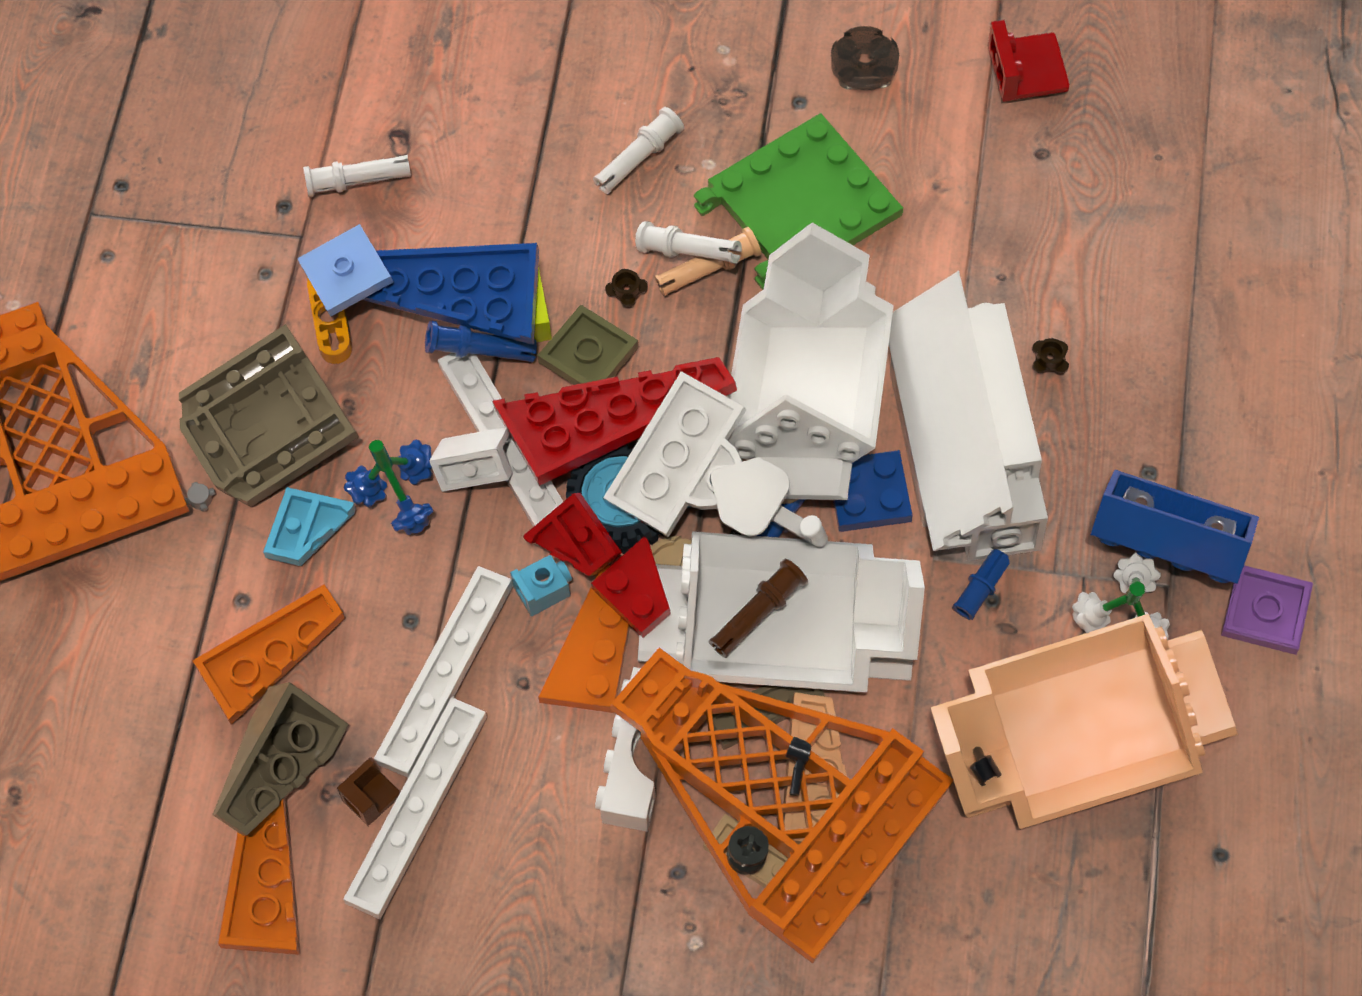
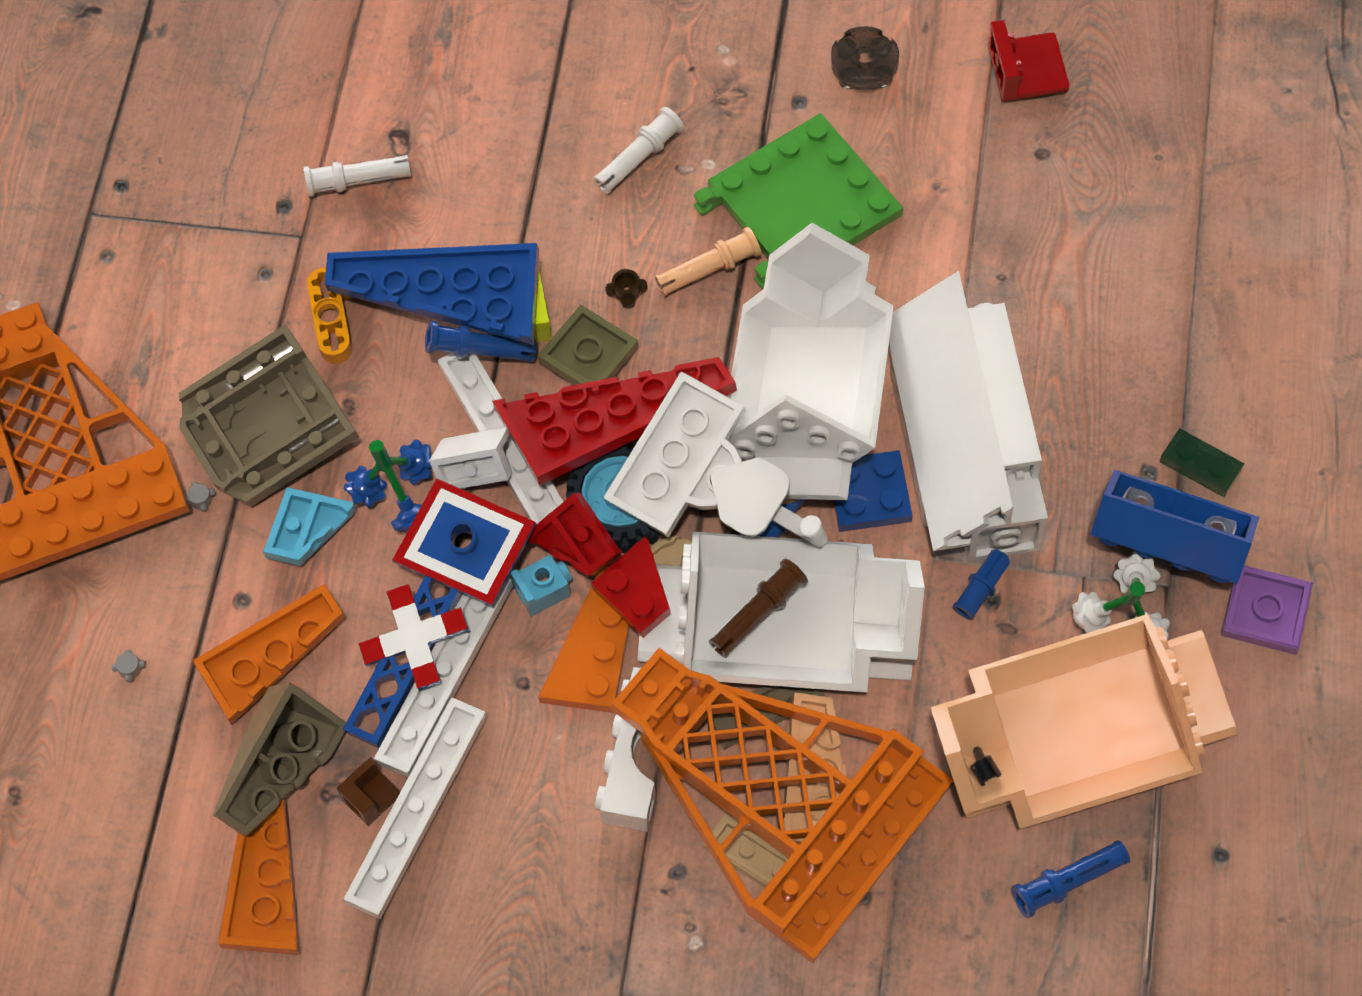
(128, 665): none -> light grey piece
(345, 270): light blue plate -> none
(430, 551): none -> piece
(675, 242): white pin -> none
(745, 859): pearl dark grey wheel -> none
(800, 752): black hand -> none
(1050, 347): dark brown plate -> none
(1050, 887): none -> blue pin
(1201, 462): none -> clear green plate

